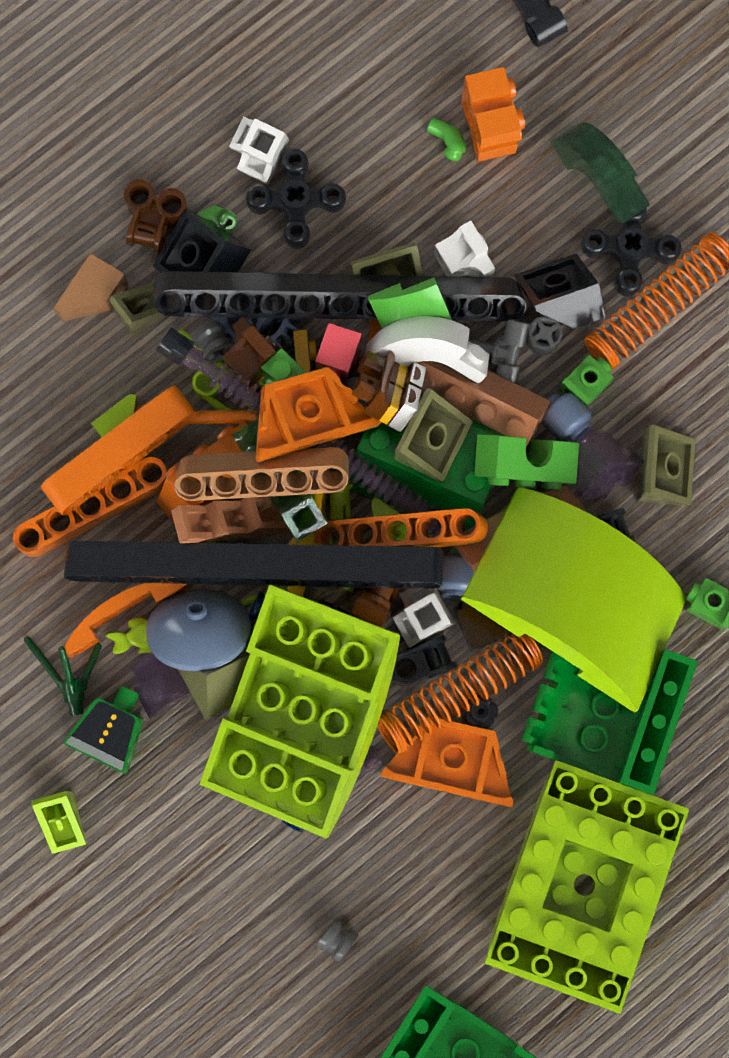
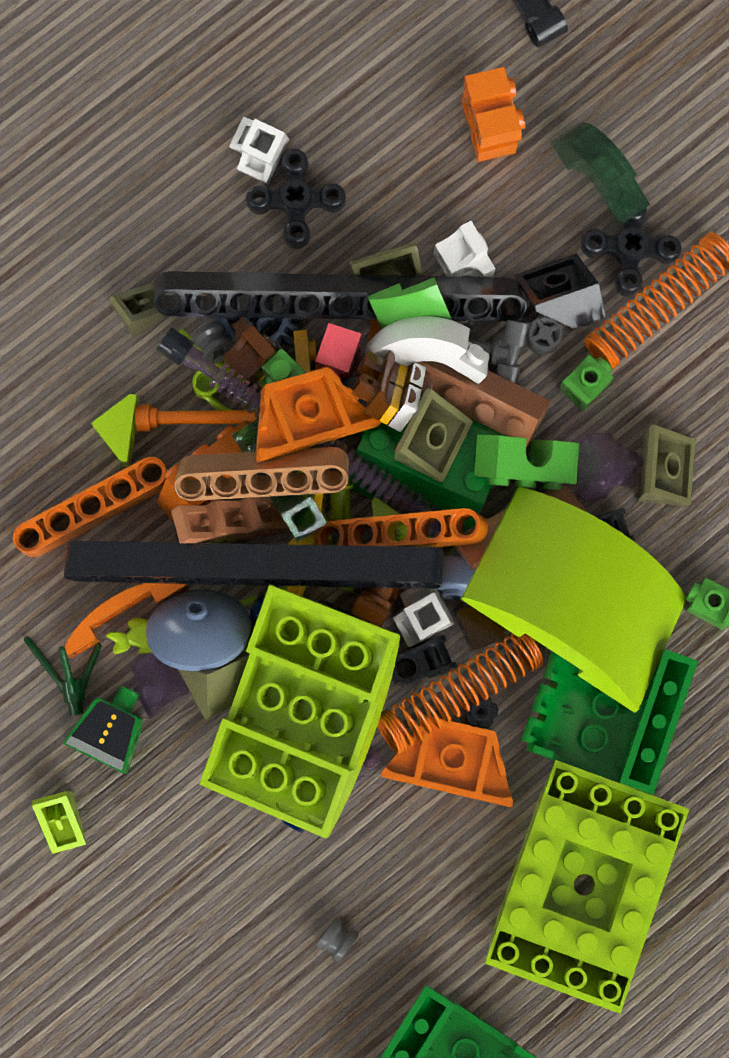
(91, 290): medium nougat slope -> none
(118, 450): orange beam -> none
(149, 219): reddish brown piece -> none
(200, 247): black slope -> none
(221, 217): bright green arm -> none
(451, 136): bright green arm -> none
(567, 418): sand blue head -> none

